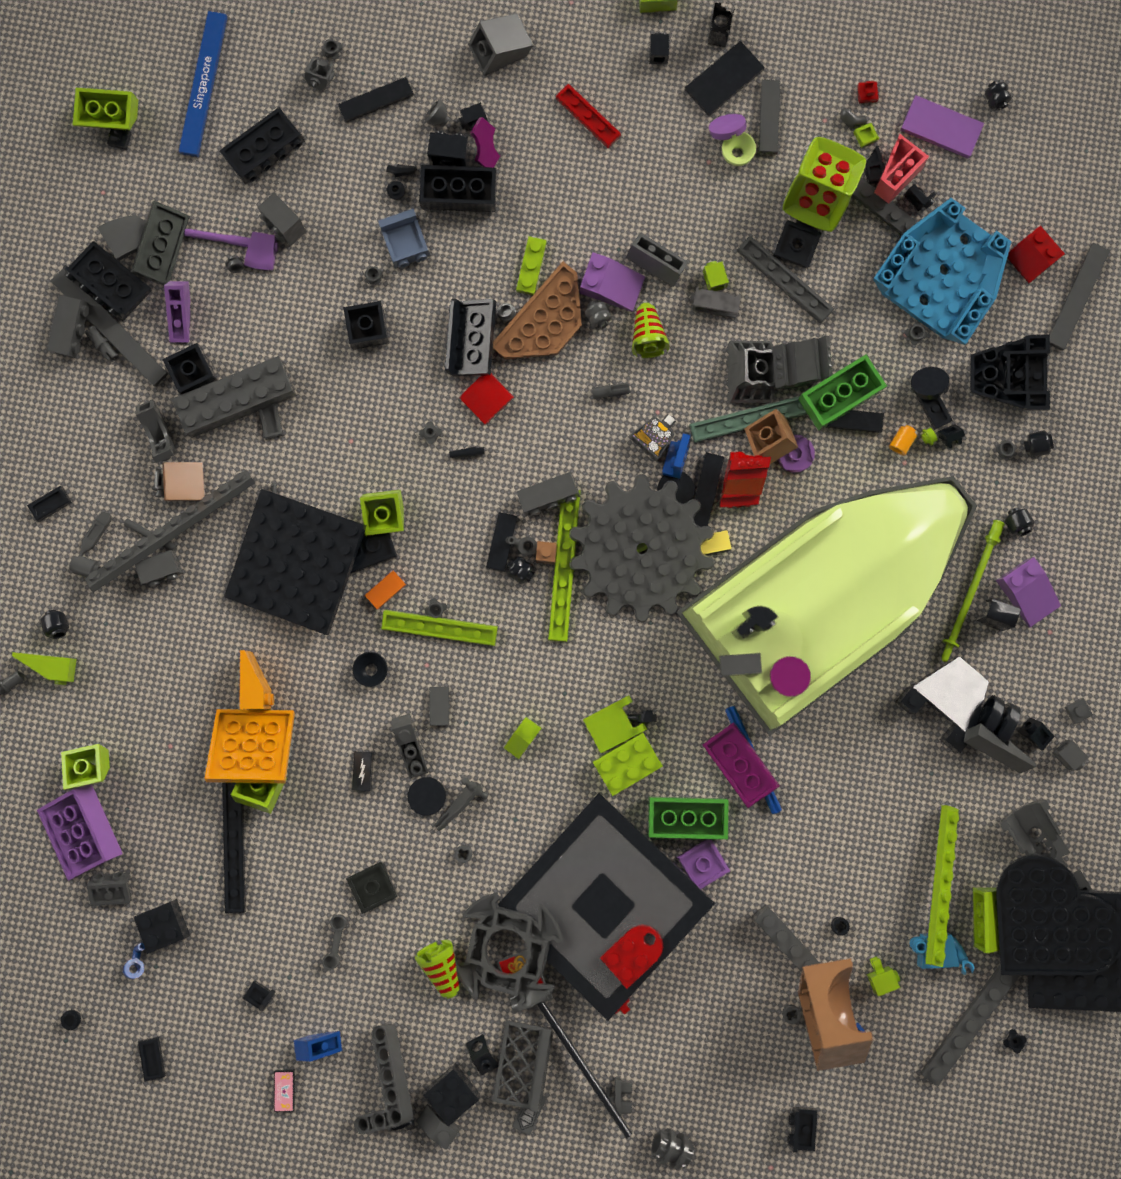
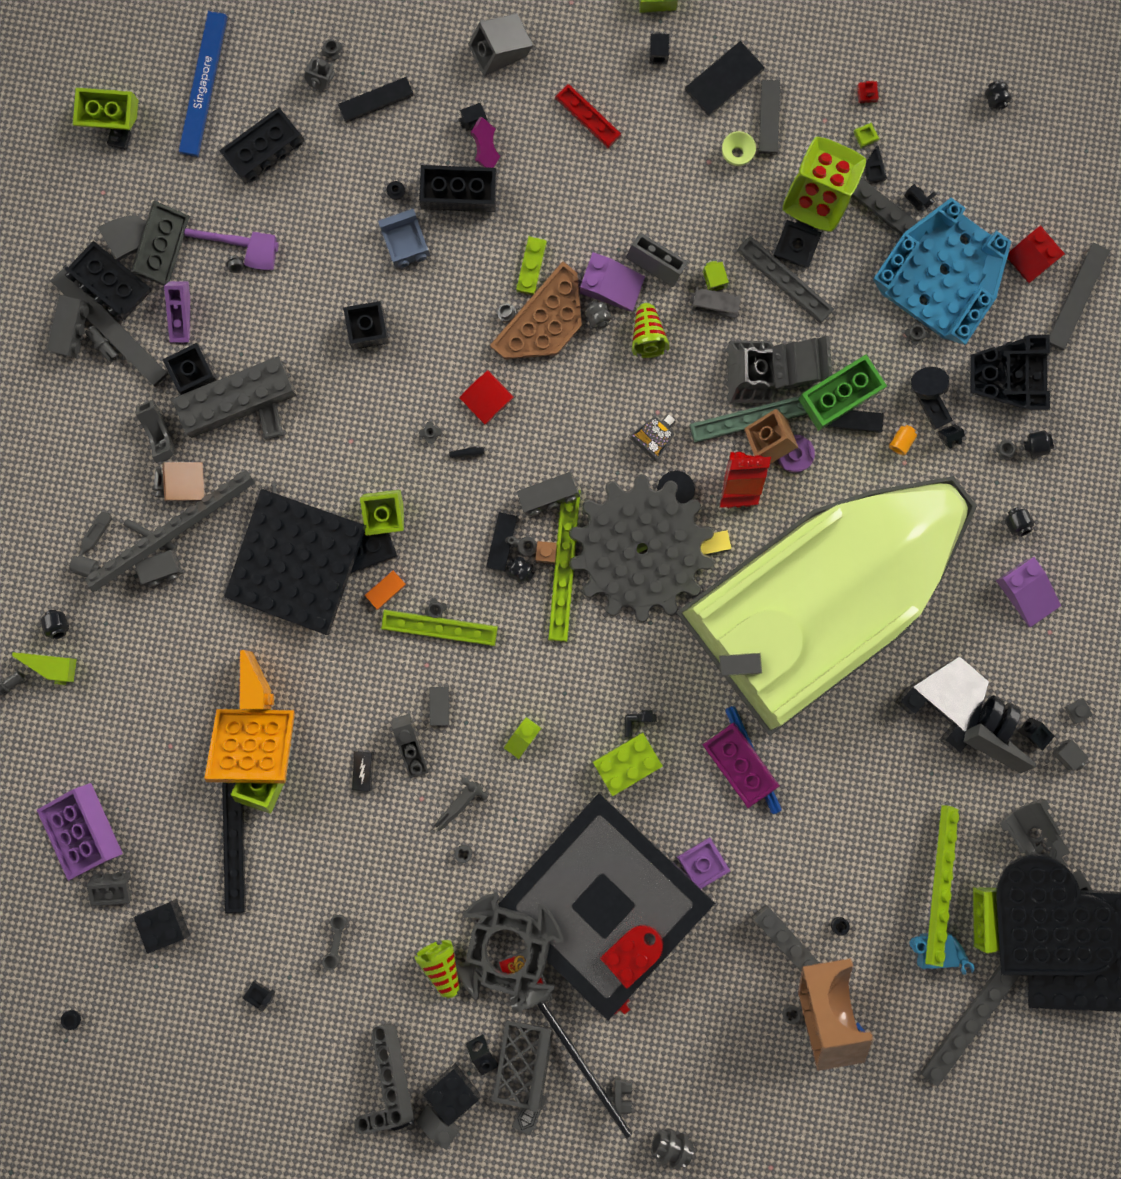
(49, 504): black tile -> none
(84, 766): lime slope -> none
(135, 961): plate -> none
(151, 1058): black tile -> none
(281, 220): dark grey brick -> none
(284, 1090): bright pink tile -> none
(317, 1046): blue slope -> none
(360, 665): black piece -> none
(372, 887): pearl dark grey tile -> none
(378, 275): dark grey plate -> none
(401, 170): black bar -> none
(426, 796): black tile -> none
(437, 114): dark grey brick -> none
(448, 149): black brick -> none
(470, 337): black bracket -> none
(610, 390): dark grey axle -> none
(612, 726): lime flag -> none
(676, 457): blue bracket -> none
(687, 817): bright green brick -> none
(707, 487): black tile -> none
(715, 38): black piece -> none
(726, 126): medium lavender tile -> none
(757, 619): black brick -> none
(790, 676): magenta tile -> none
(803, 1129): black bracket -> none
(850, 119): dark grey arm -> none
(882, 979): lime brick -> none
(901, 168): coral wedge -> none
(929, 436): lime plate -> none
(942, 126): medium lavender tile -> none
(992, 540): lime bar -> none
(1001, 615): black piece -> none
(1019, 1045): black plate -> none

